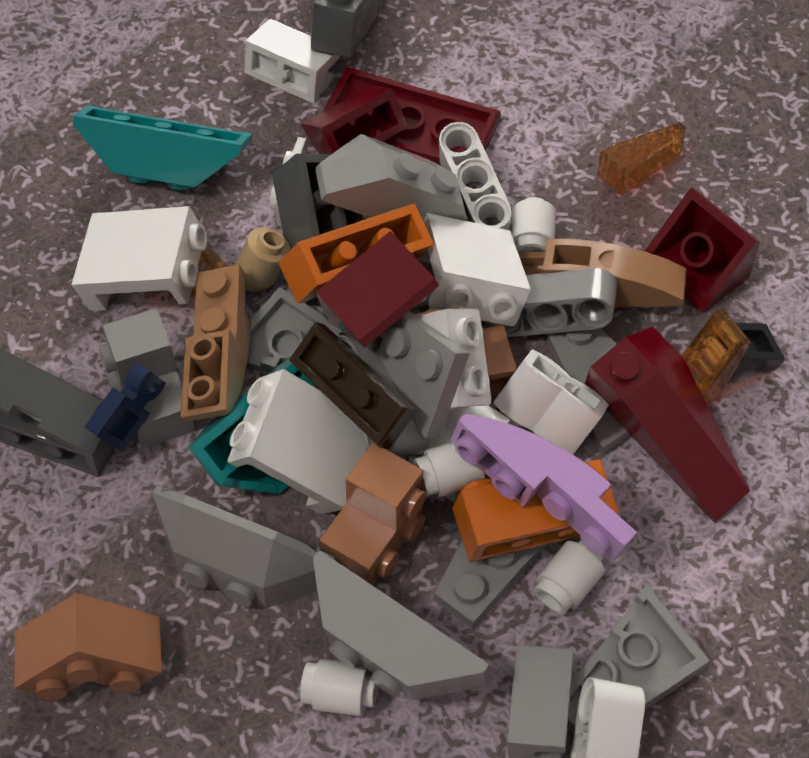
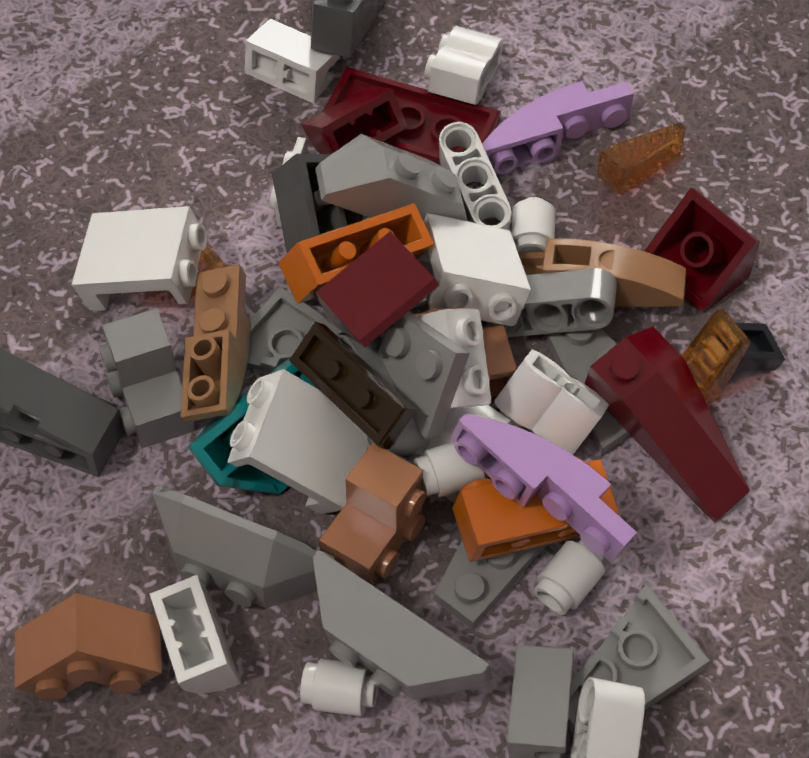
(123, 412): dark blue plate -> none
(158, 147): teal wedge -> none
(194, 637): none -> white brick
(261, 257): tan brick -> none
(464, 64): none -> white brick
(569, 112): none -> lavender slope

